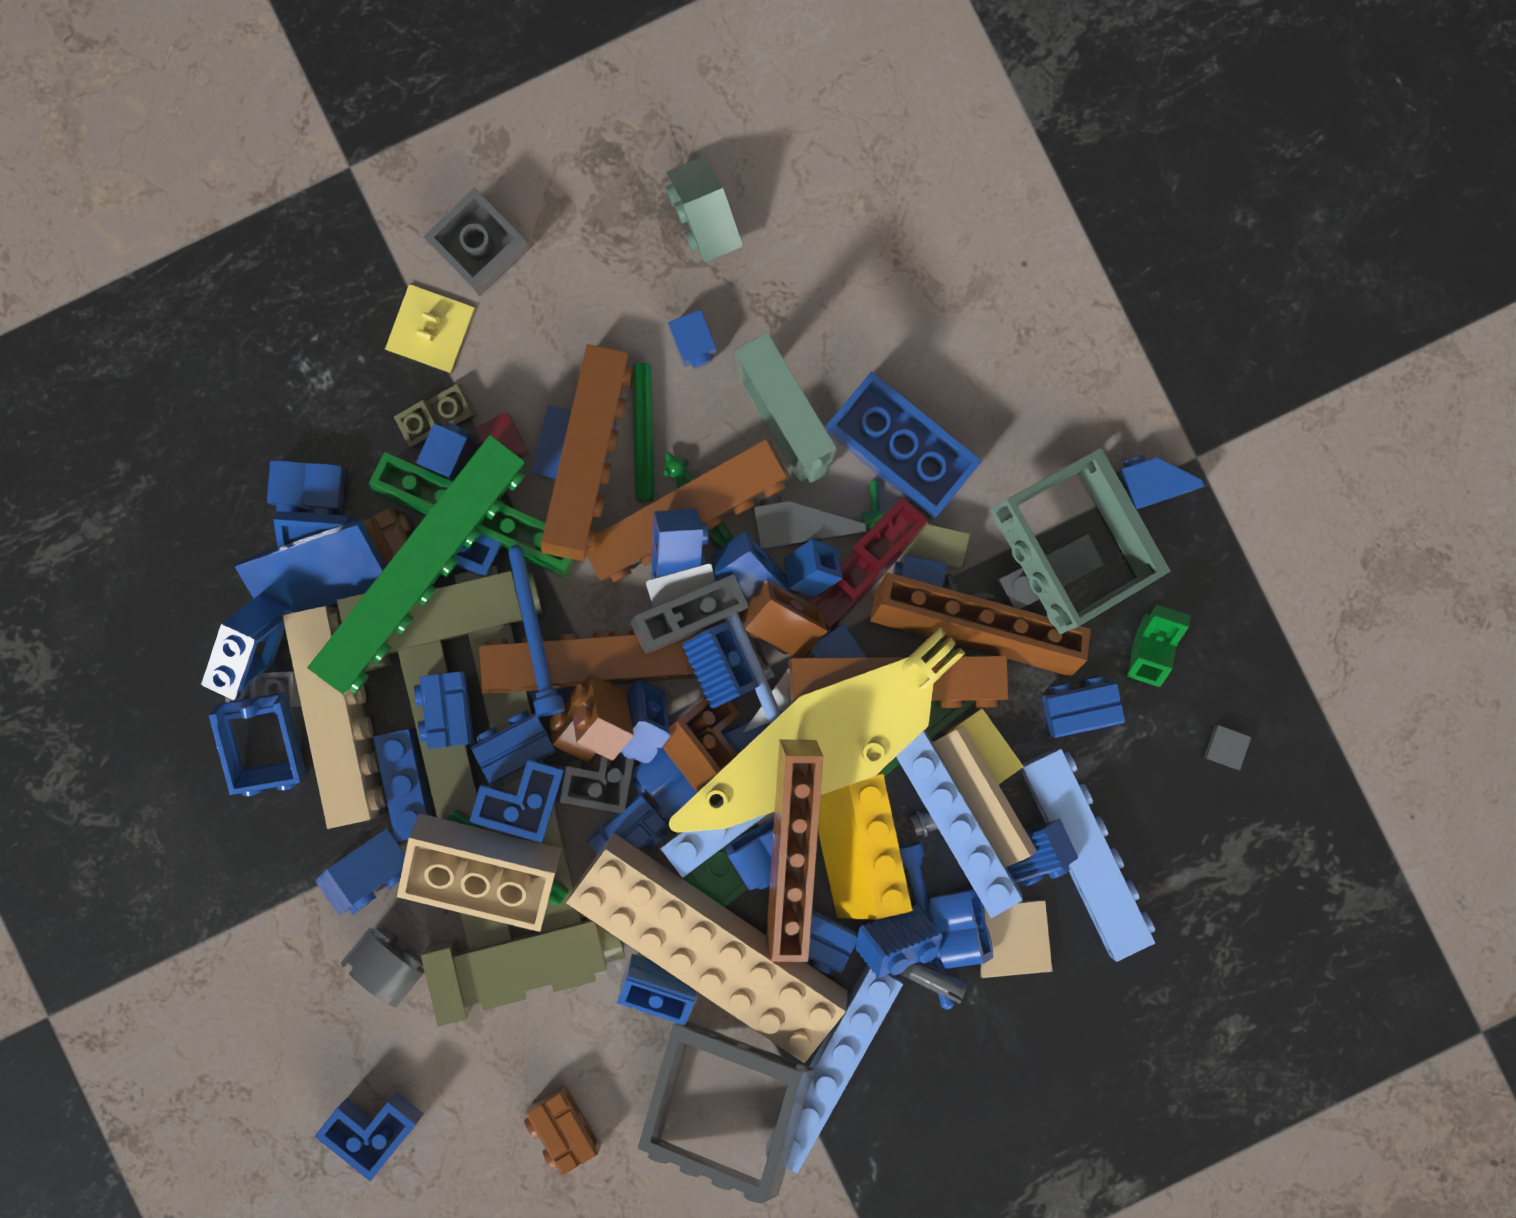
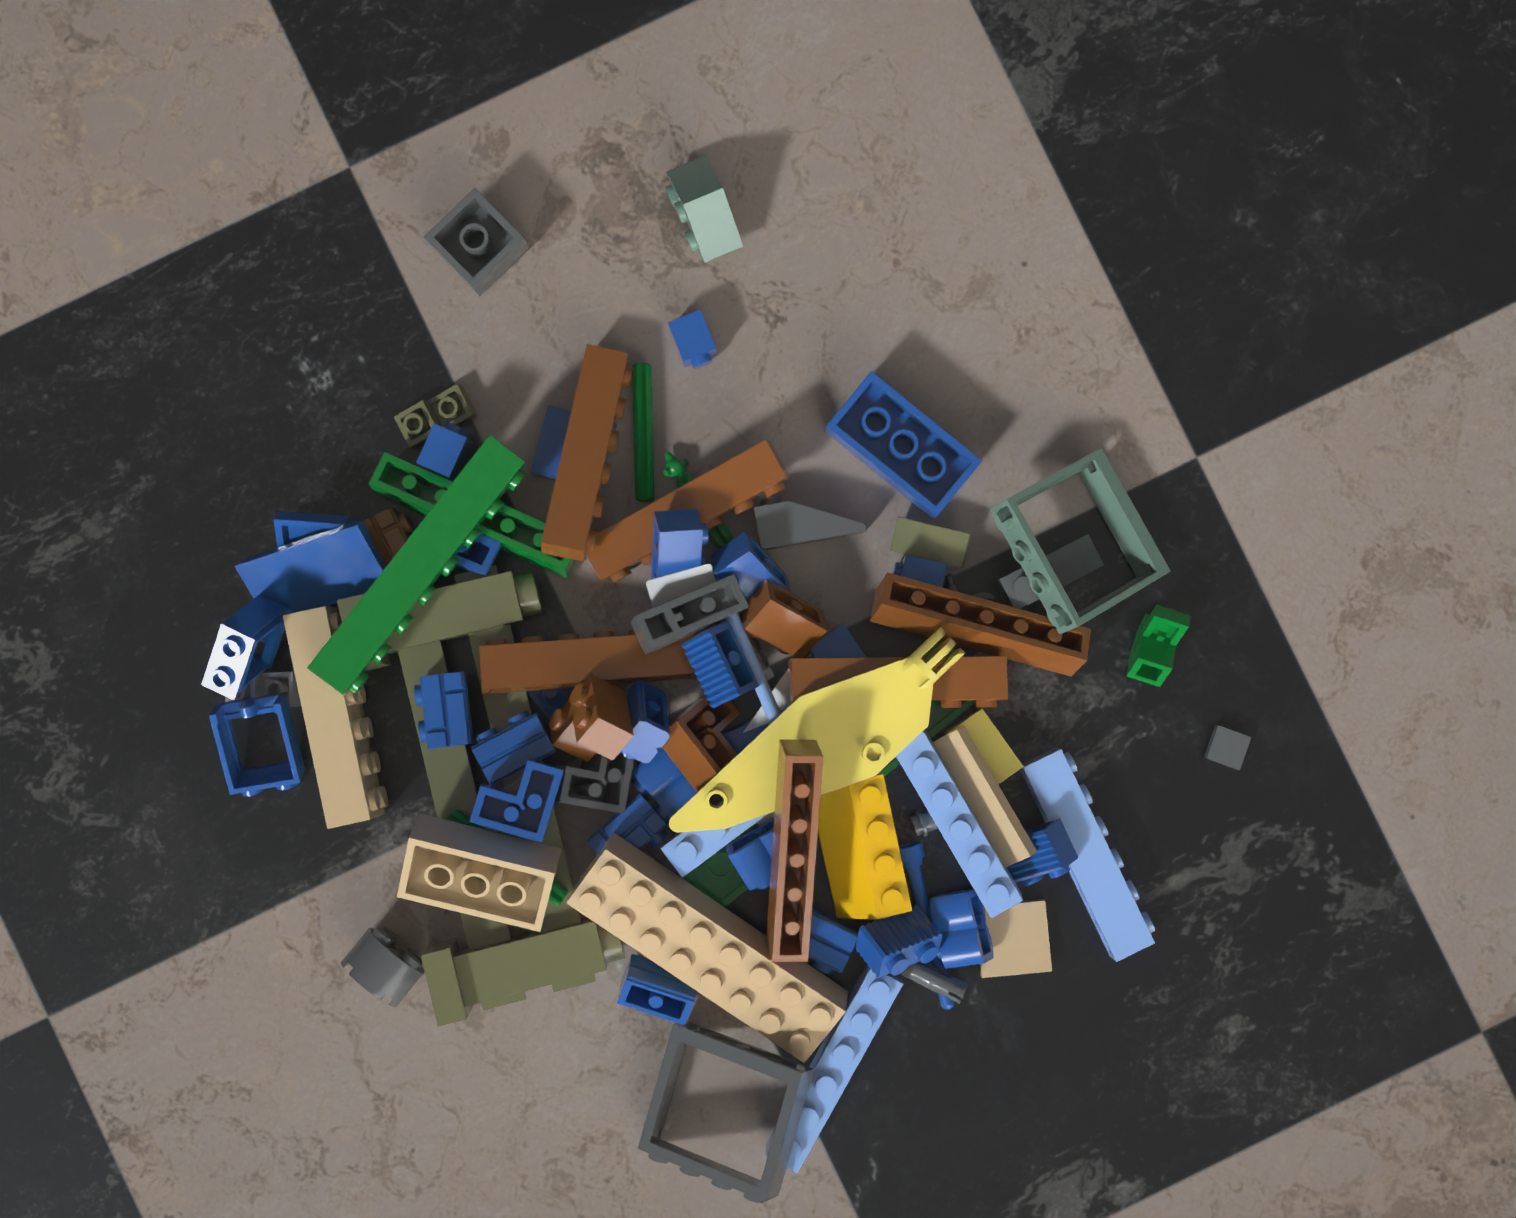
(306, 486): blue brick -> none
(354, 878): blue brick -> none
(368, 1141): blue brick -> none
(403, 780): blue brick -> none
(430, 328): light yellow piece -> none
(504, 431): dark red brick -> none
(548, 700): blue piece -> none
(562, 1131): dark orange brick -> none
(784, 408): sand green window -> none
(813, 568): blue brick -> none
(870, 561): dark red slope -> none
(872, 517): green hand -> none
(1082, 708): blue brick -> none
(1155, 481): blue slope -> none

